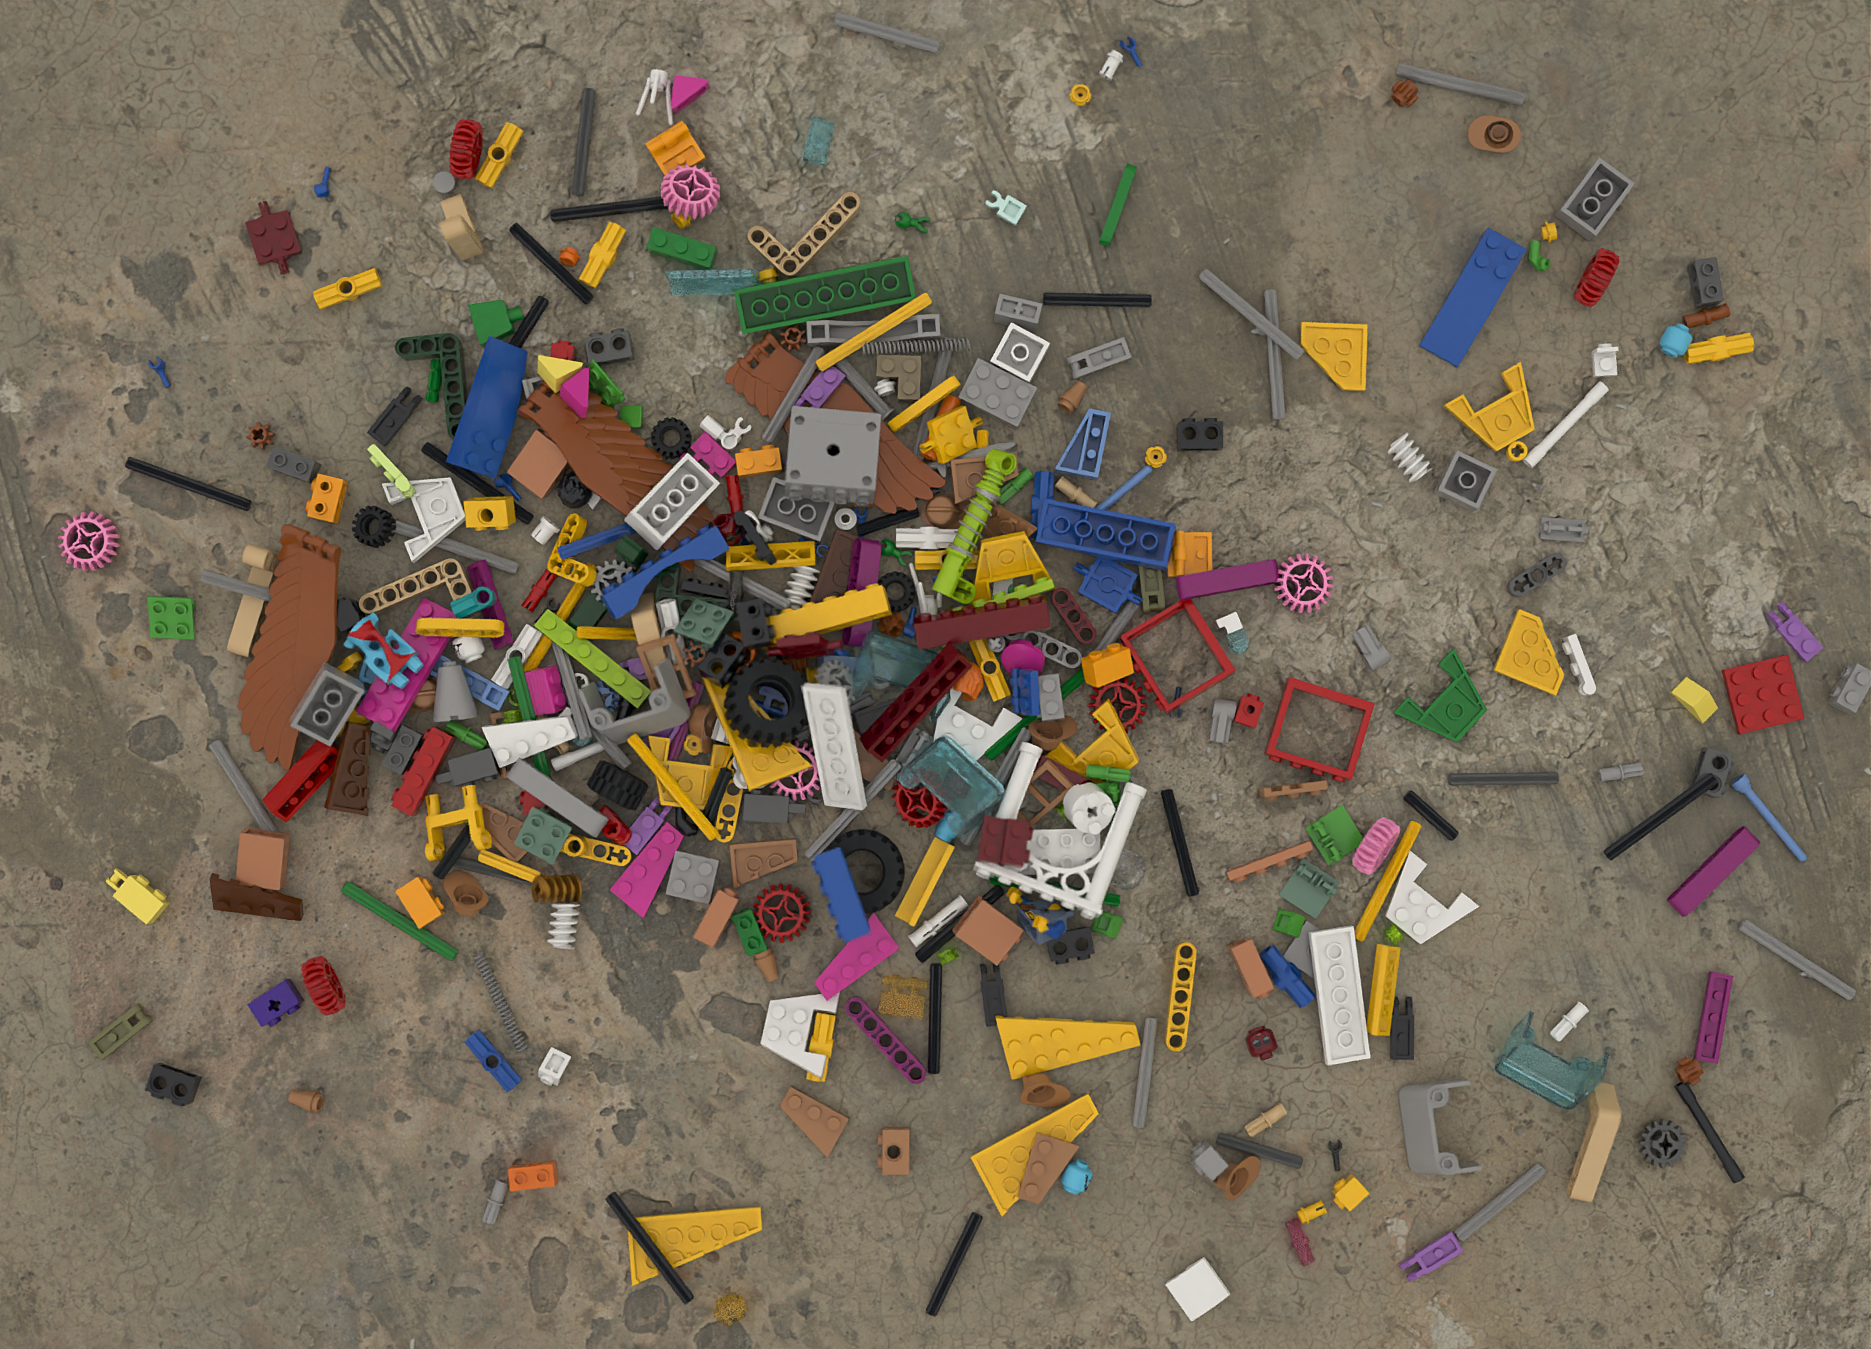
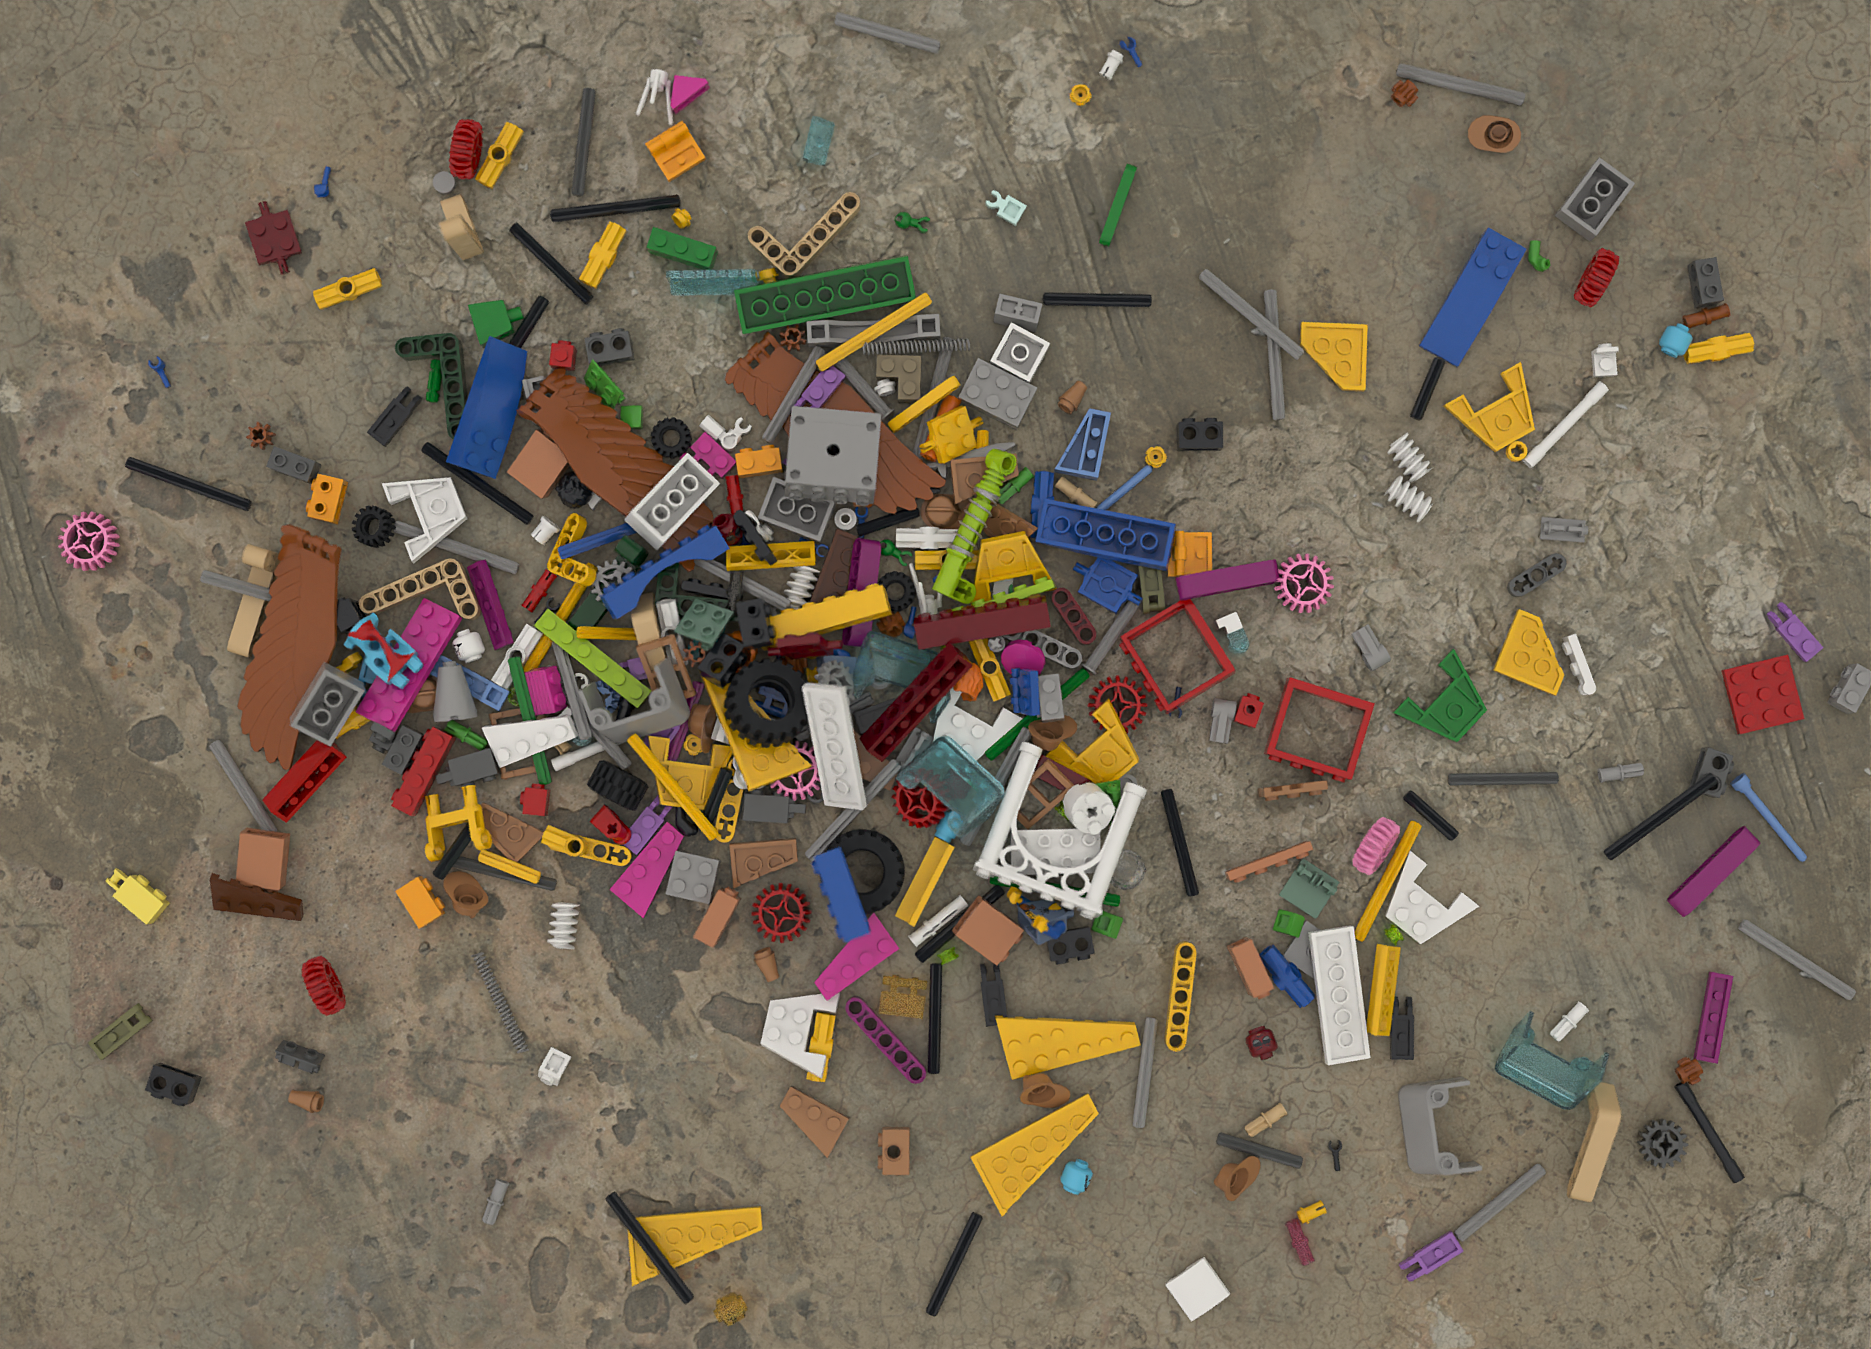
(171, 617): bright green hinge -> none
(263, 1006): dark purple brick -> none
(289, 1052): none -> dark grey hinge
(349, 779): reddish brown wing -> none
(391, 472): yellowish green hinge -> none
(399, 921): green axle -> none
(460, 627): yellow beam -> none
(471, 603): teal piece -> none
(500, 506): yellow brick -> none
(503, 1072): blue piece -> none
(505, 481): blue hand -> none
(511, 715): clear neon green bush -> none
(533, 1175): orange brick -> none
(542, 834): sand green hinge -> none
(556, 887): pearl gold piece -> none
(557, 371): light yellow slope -> none
(557, 797): light grey beam -> none
(569, 256): orange plate -> none
(575, 392): dark pink slope -> none
(703, 195): bright pink gear -> none
(749, 932): green hinge -> none
(1004, 841): dark red plate -> none
(1044, 1166): medium nougat wing -> none
(1099, 358): light grey plate -> none
(1107, 665): light orange brick -> none
(1108, 773): bright green axle -> none
(1207, 1160): light grey brick -> none
(1335, 835): bright green hinge -> none
(1349, 1192): yellow brick -> none
(1409, 498): none -> white piece
(1427, 389): none -> black axle
(1465, 481): light grey brick -> none
(1549, 232): yellow plate -> none
(1695, 699): light yellow slope -> none

